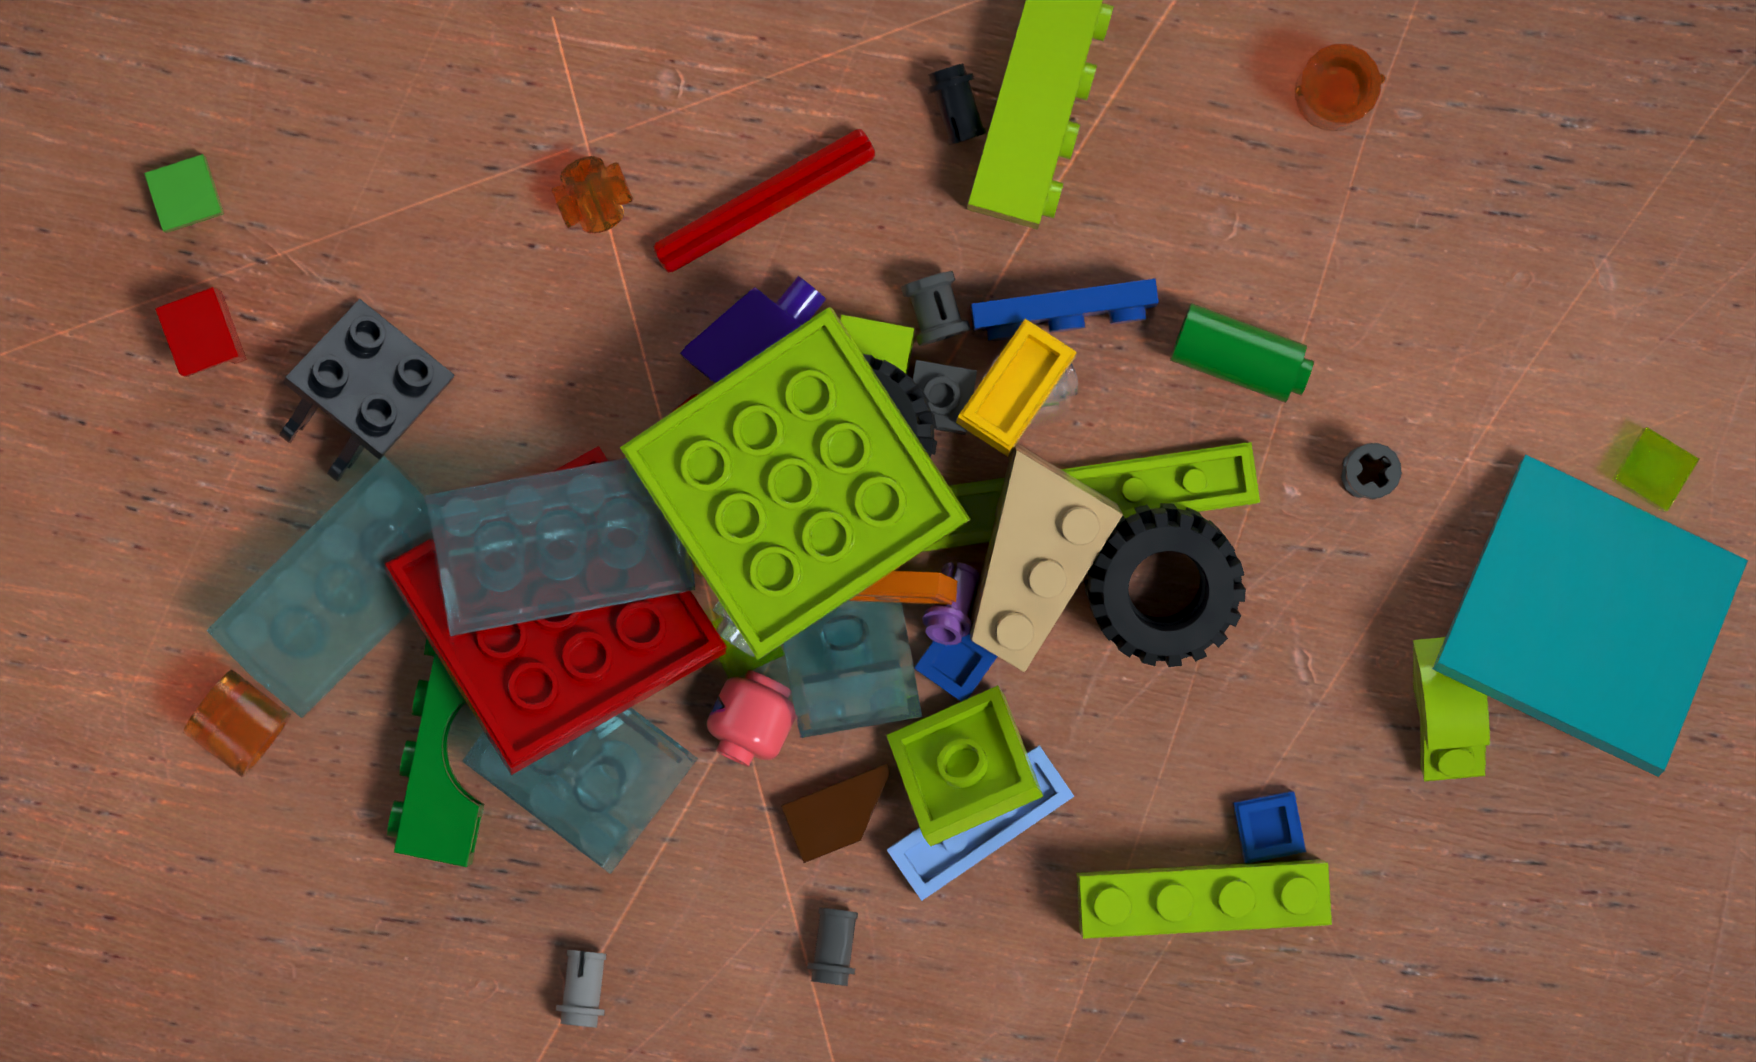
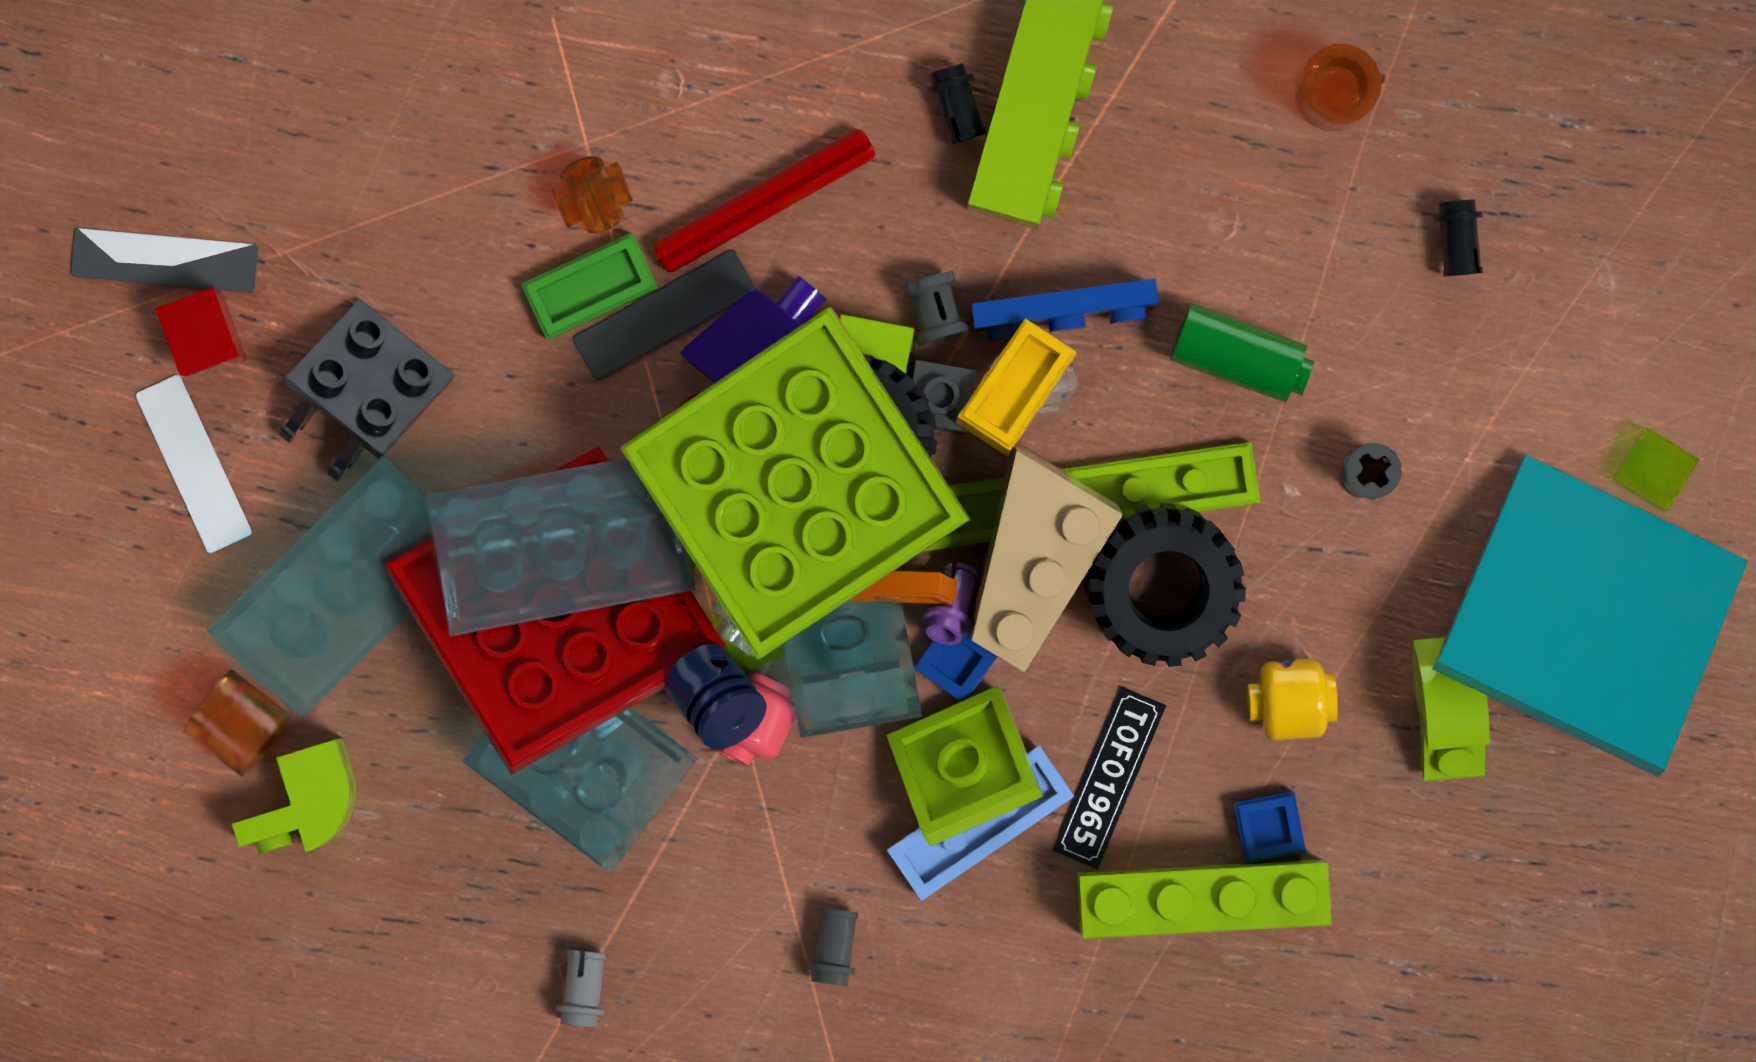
(164, 260): none -> dark grey sticker
(184, 193): bright green tile -> none
(193, 463): none -> white sticker
(320, 796): none -> lime brick
(438, 814): green arch -> none
(590, 286): none -> bright green tile
(663, 314): none -> dark grey sticker
(715, 699): none -> dark blue piece
(835, 813): reddish brown tile -> none
(1109, 777): none -> black sticker
(1293, 699): none -> yellow head
(1459, 237): none -> black pin

